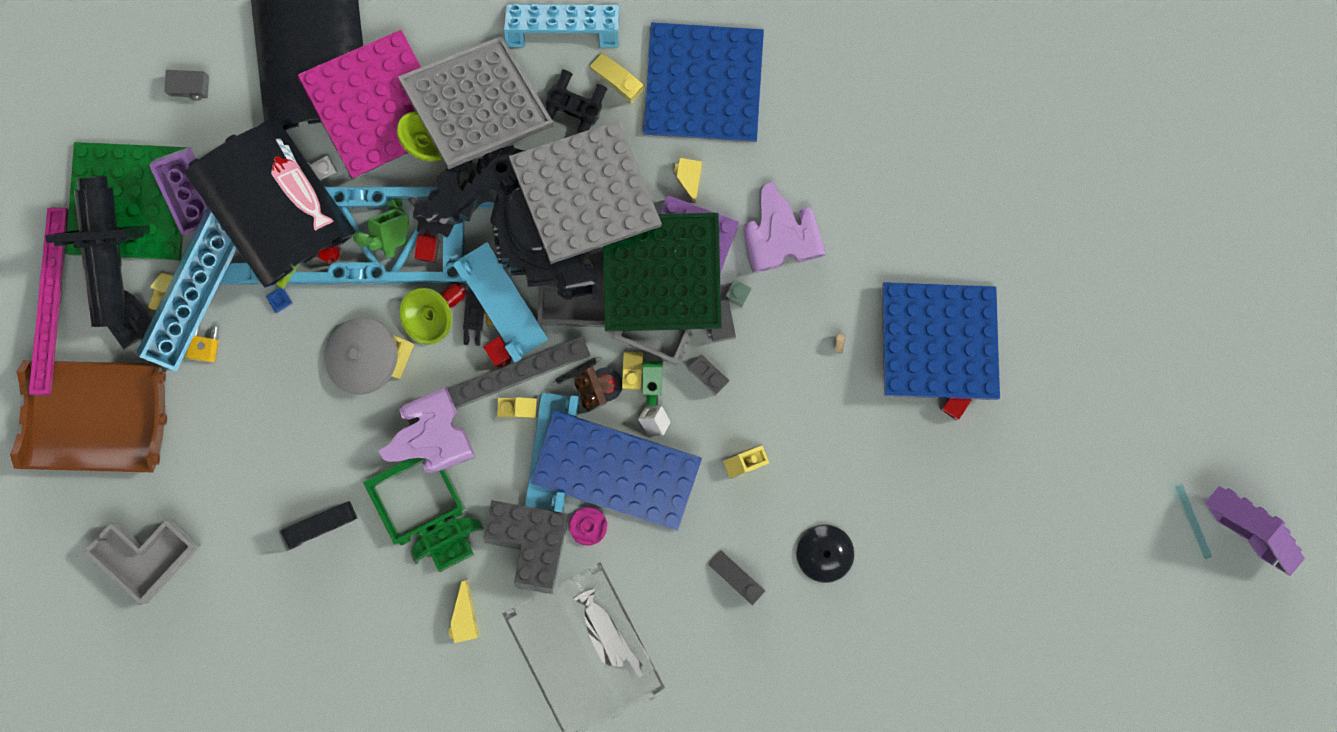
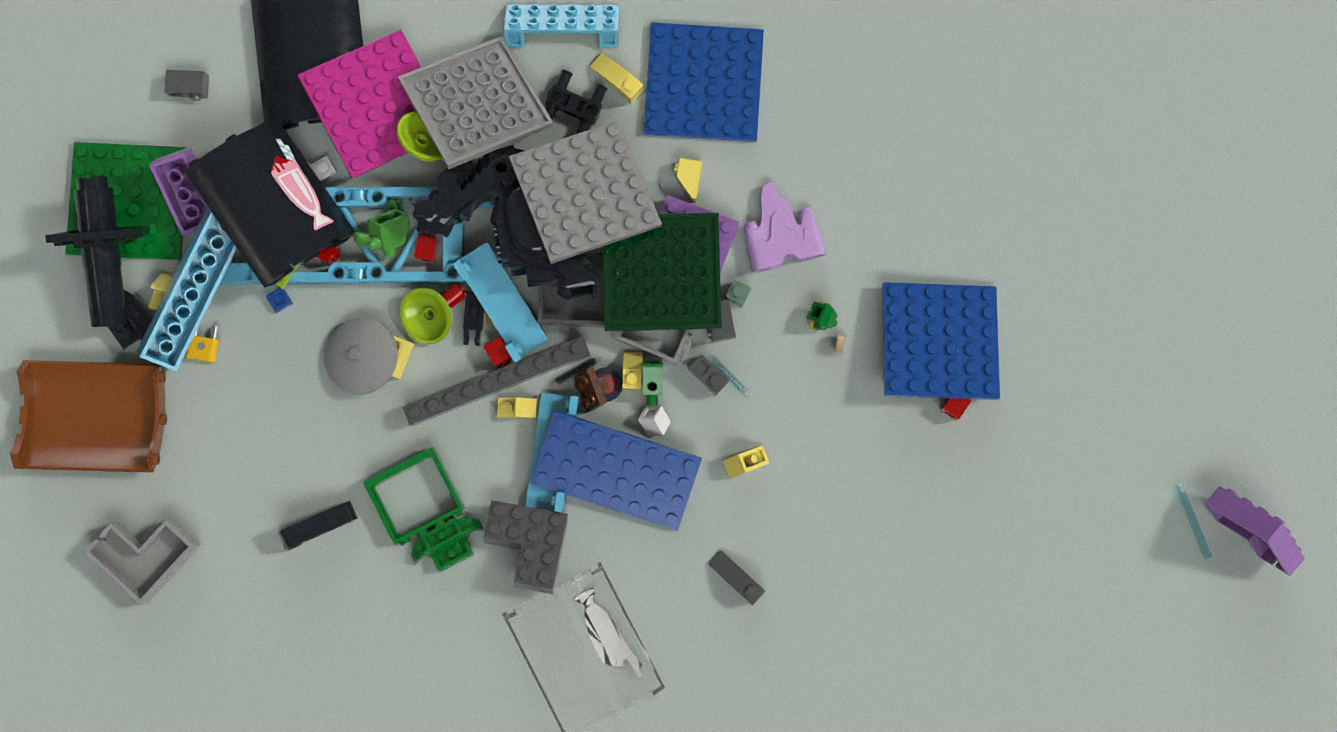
(48, 306): dark pink plate -> none
(431, 436): lavender rock -> none
(463, 620): light yellow slope -> none
(588, 526): dark pink tile -> none
(730, 375): none -> clear light blue piece
(811, 549): black dish -> none
(822, 316): none -> green piece

